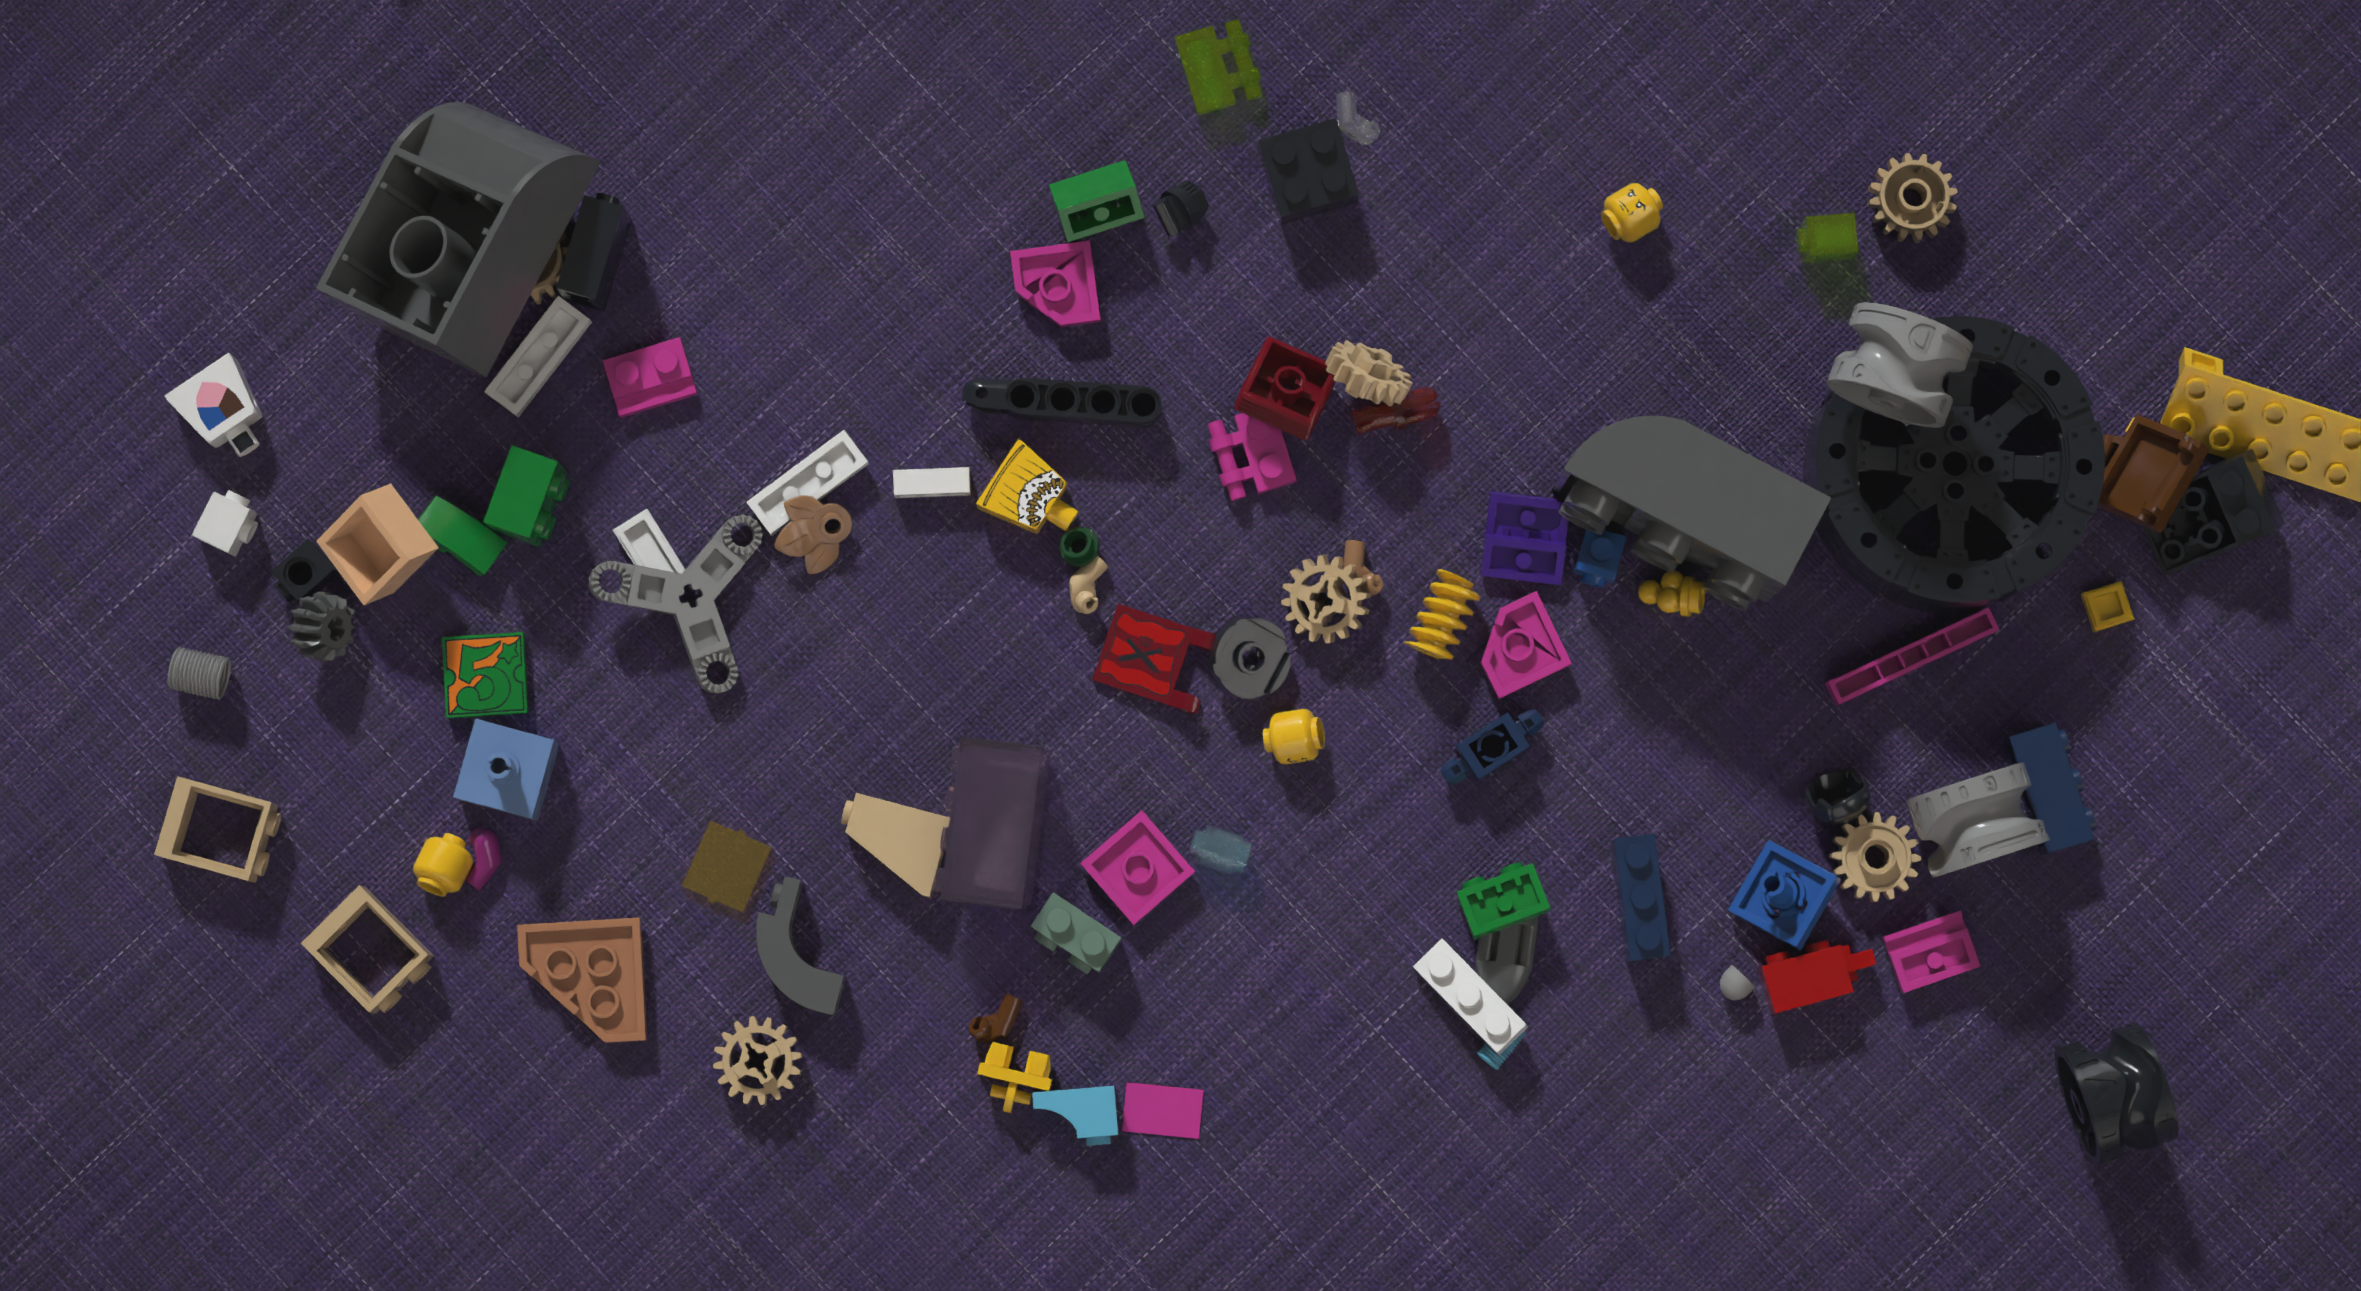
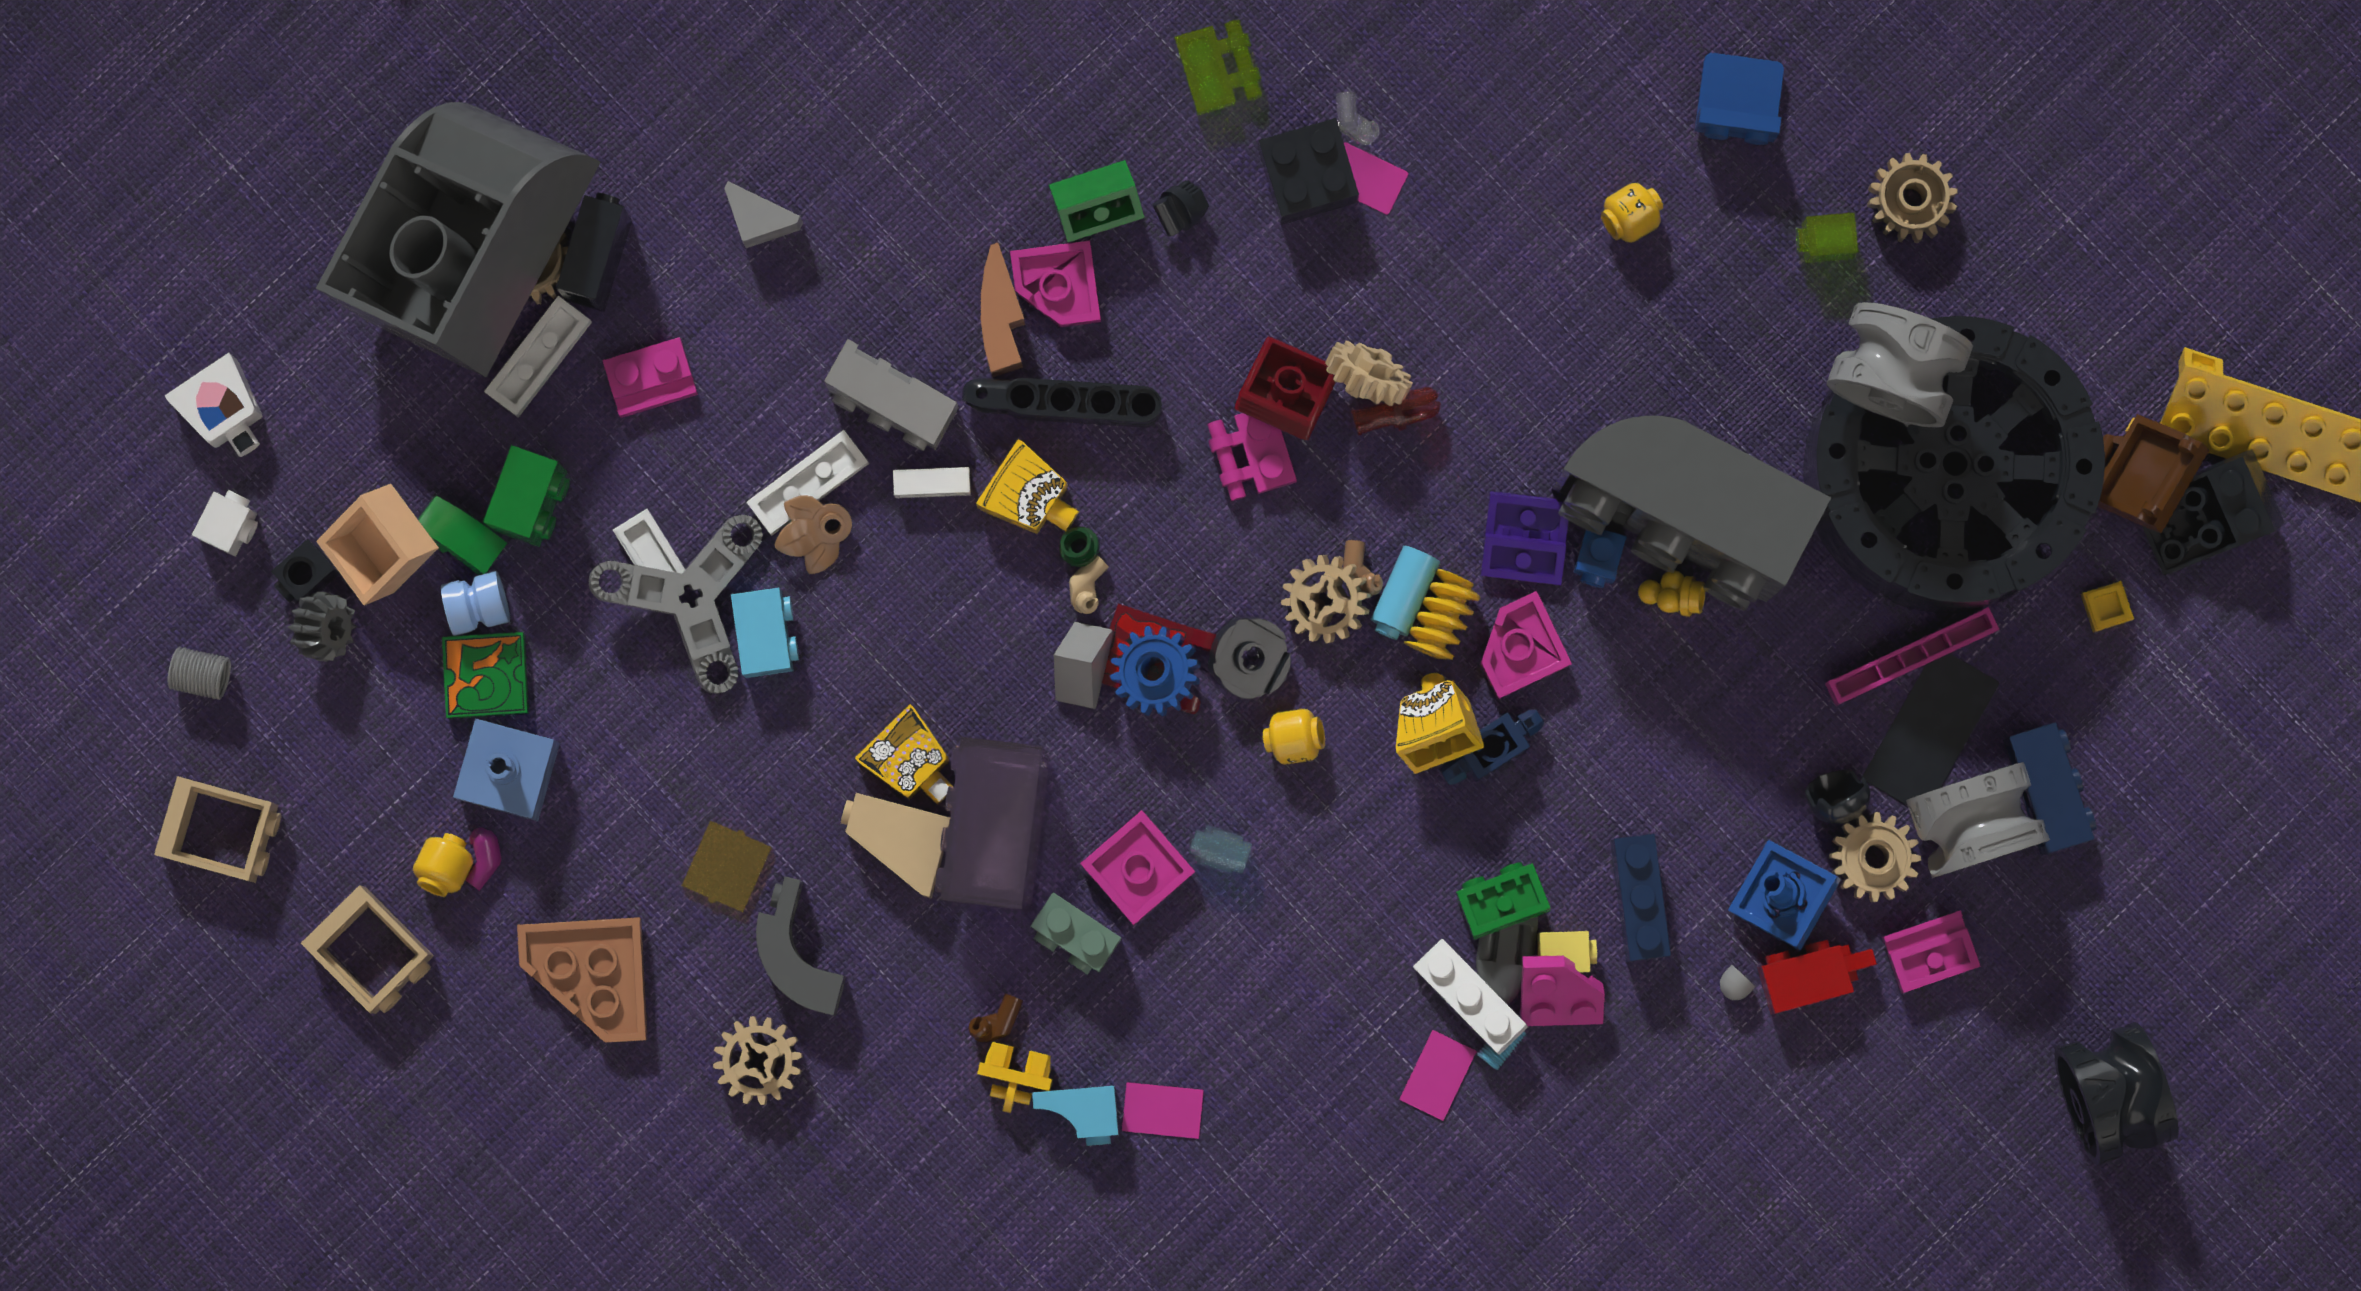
(475, 603): none -> light blue wheel
(759, 218): none -> light grey slope
(763, 632): none -> medium azure brick
(890, 397): none -> light grey wedge
(908, 757): none -> torso
(999, 315): none -> nougat slope
(1081, 664): none -> light grey slope
(1137, 660): none -> blue gear
(1375, 179): none -> dark pink sticker
(1404, 592): none -> medium azure brick
(1436, 725): none -> yellow torso
(1437, 1075): none -> dark pink sticker
(1559, 993): none -> dark pink plate
(1572, 945): none -> light yellow brick
(1739, 98): none -> blue bracket
(1930, 728): none -> black sticker

